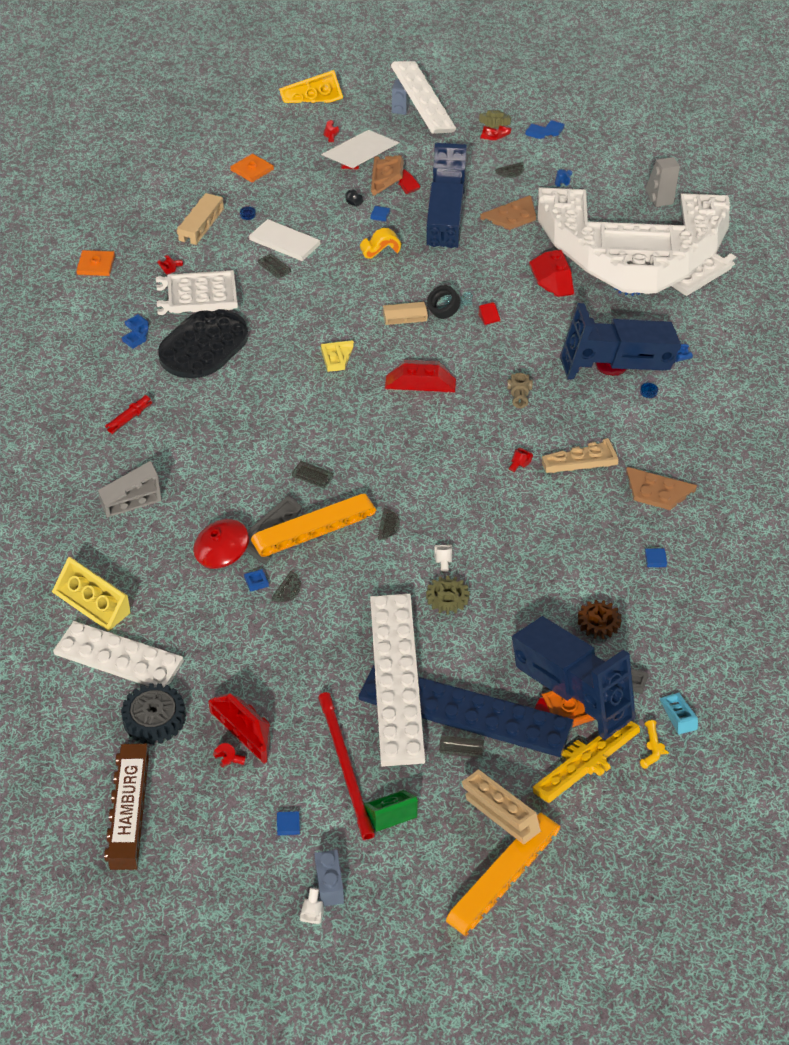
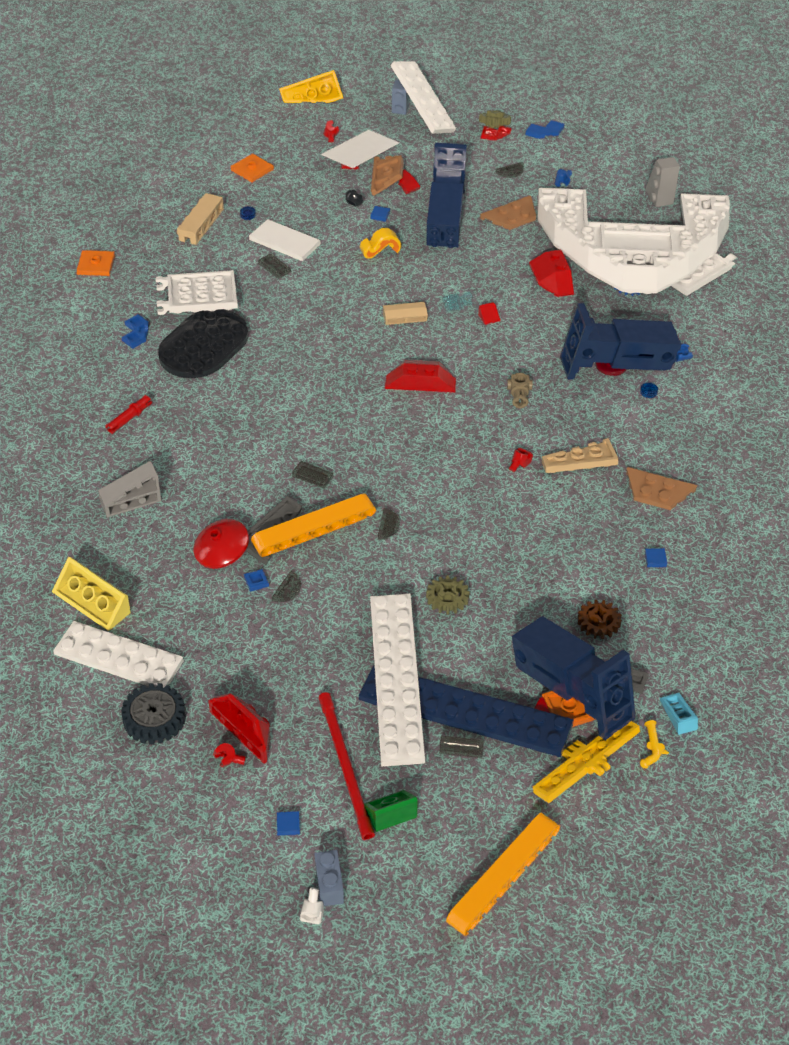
(128, 807): reddish brown brick -> none
(169, 265): red piece -> none
(337, 354): light yellow wing -> none
(438, 293): black tyre -> none
(443, 555): white piece -> none
(501, 806): tan brick -> none

